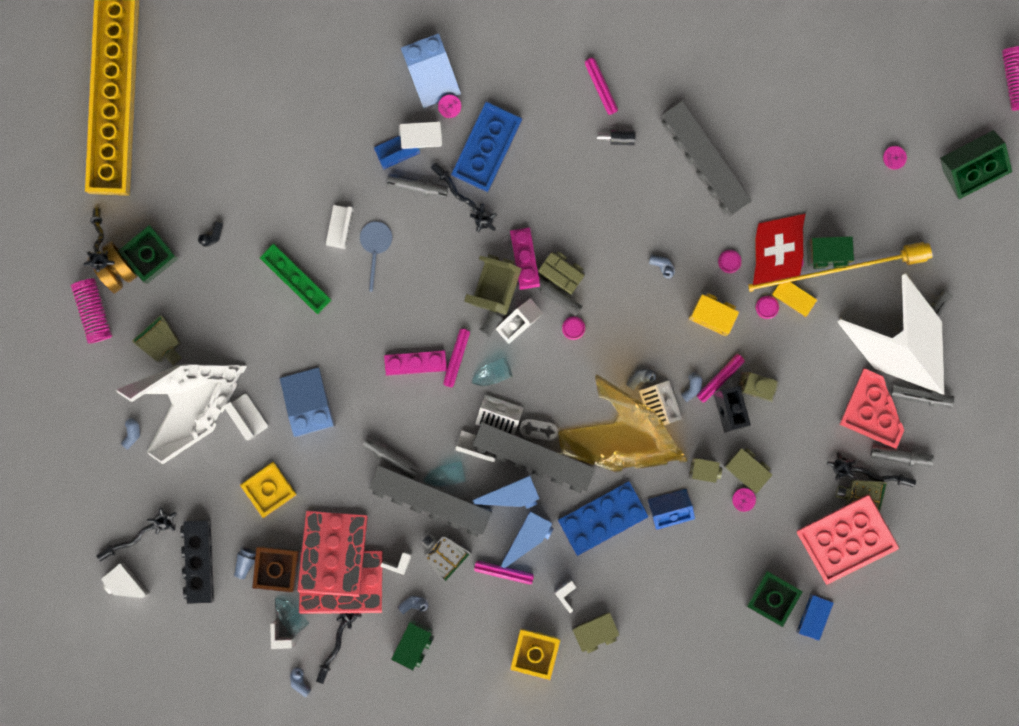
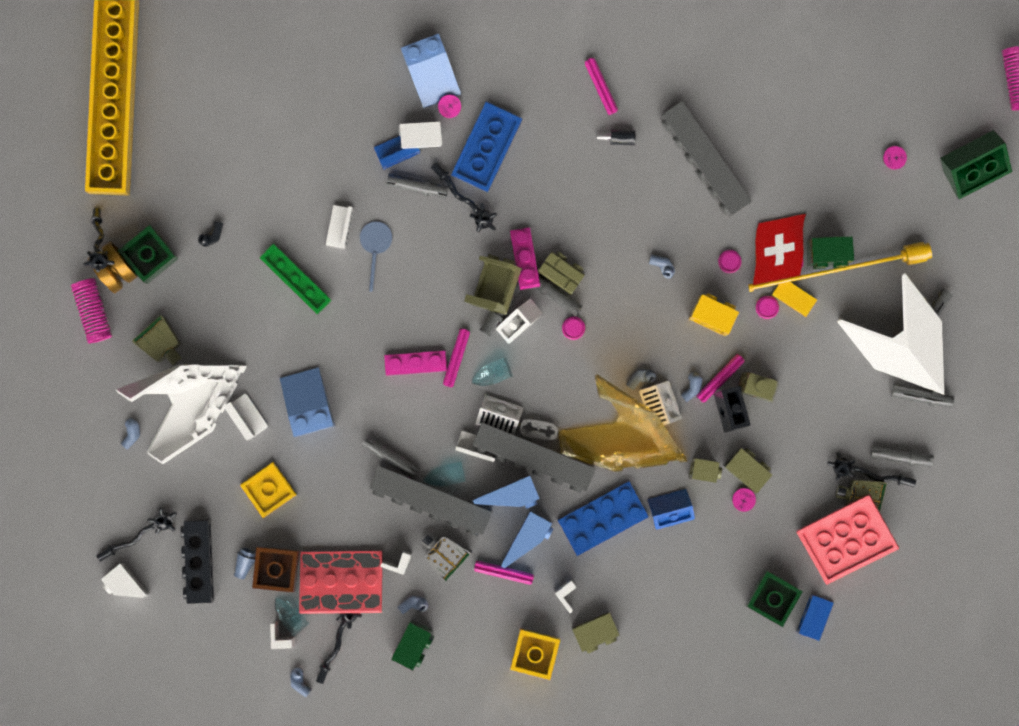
(332, 553): coral plate -> none
(873, 411): coral plate -> none

